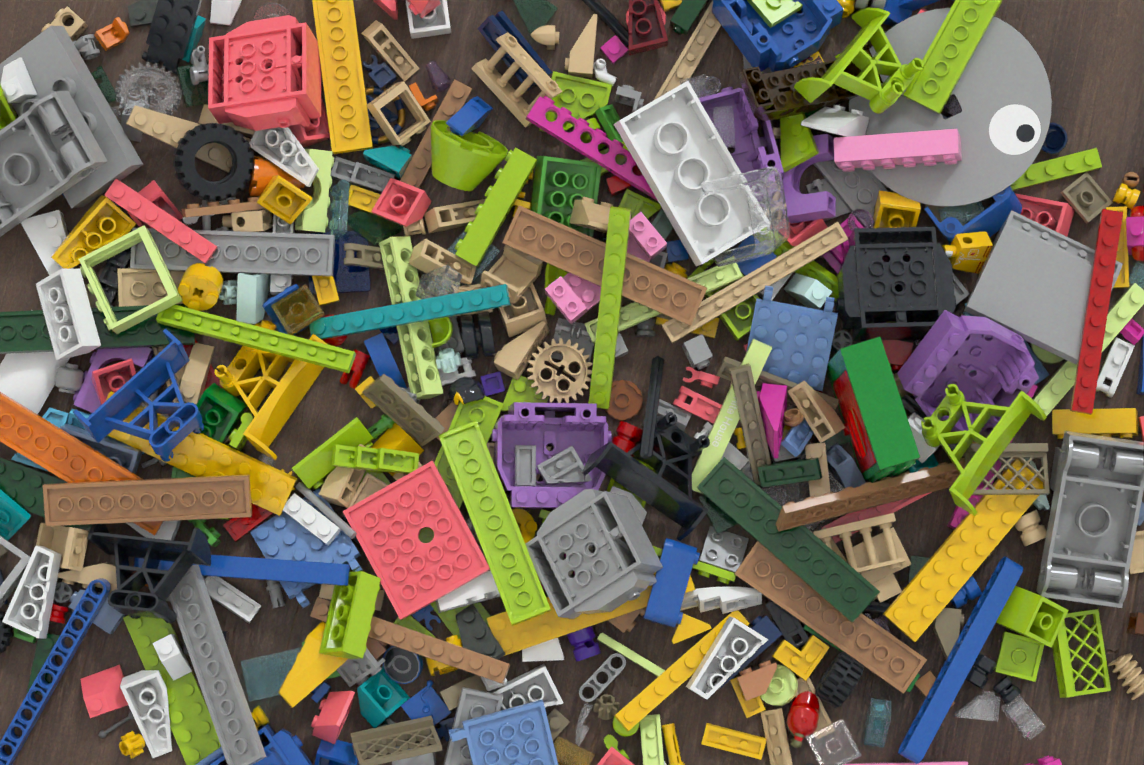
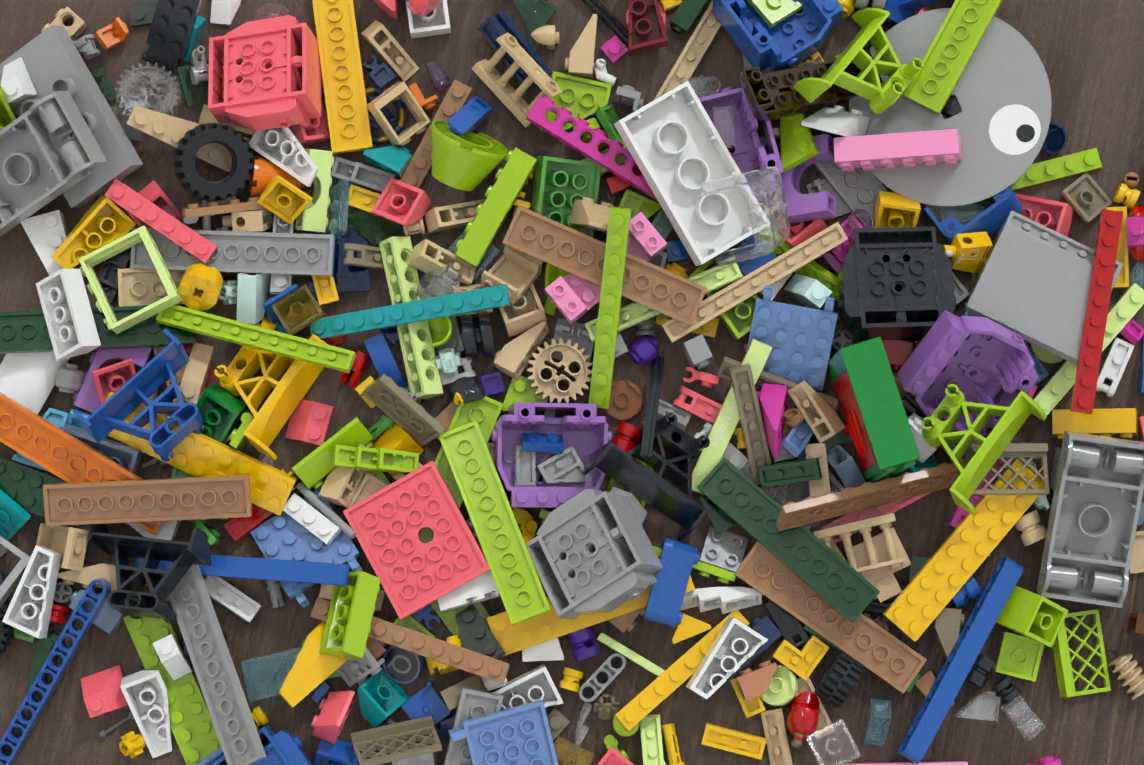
(310, 422): none -> coral slope
(542, 442): none -> blue plate
(571, 679): none -> yellow wheel
(643, 350): none -> dark purple head

